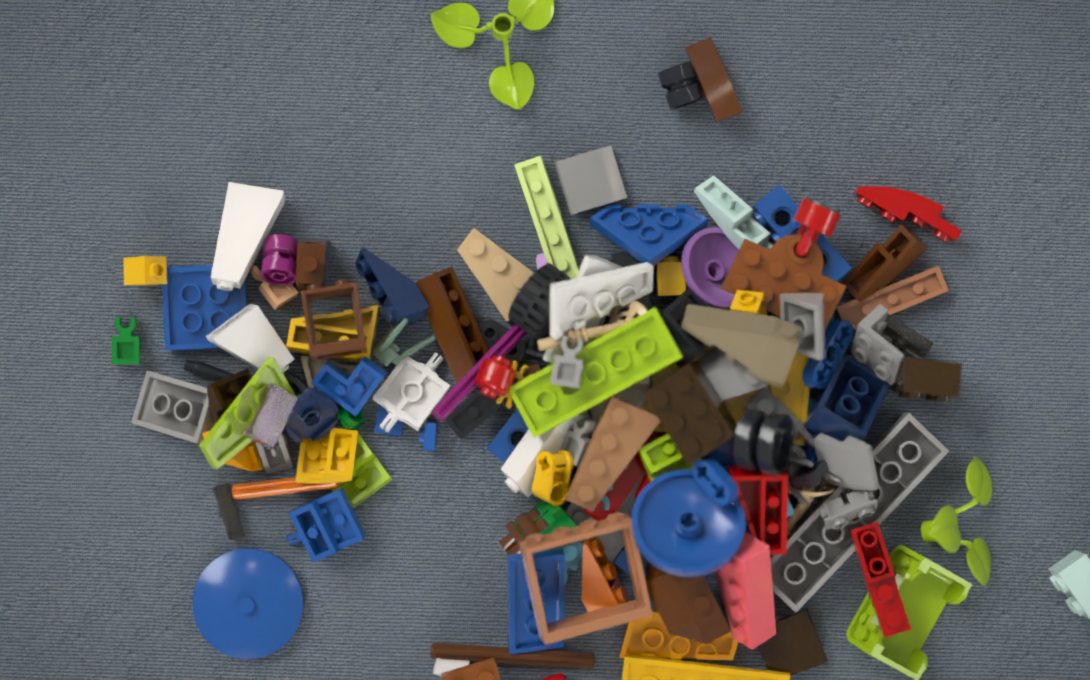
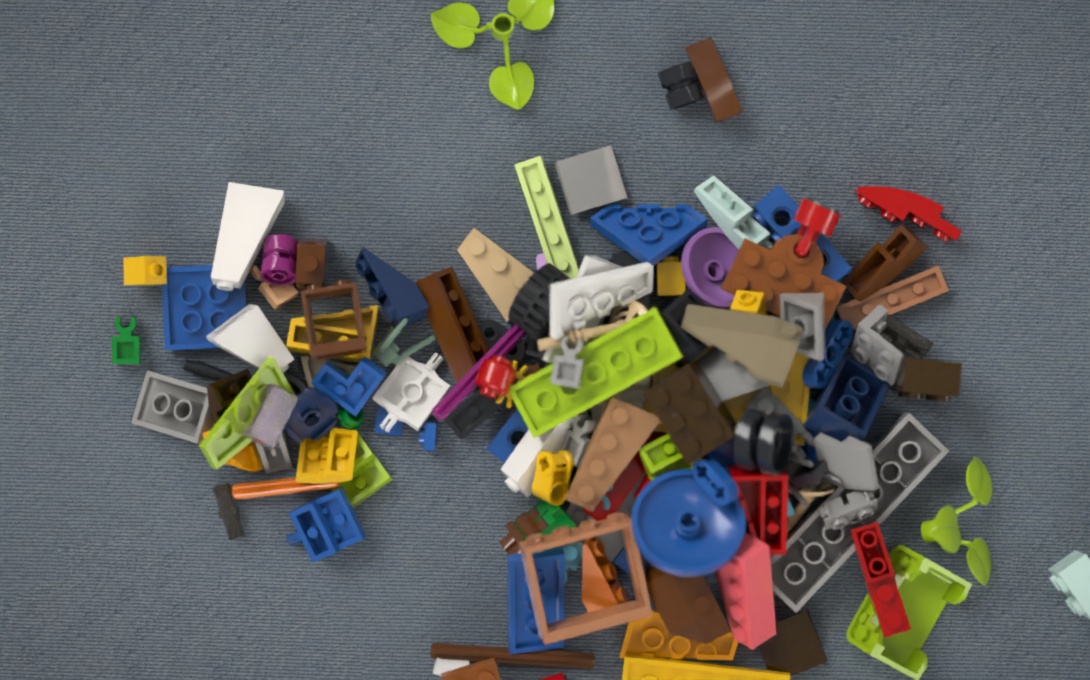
(248, 603): blue dish -> none

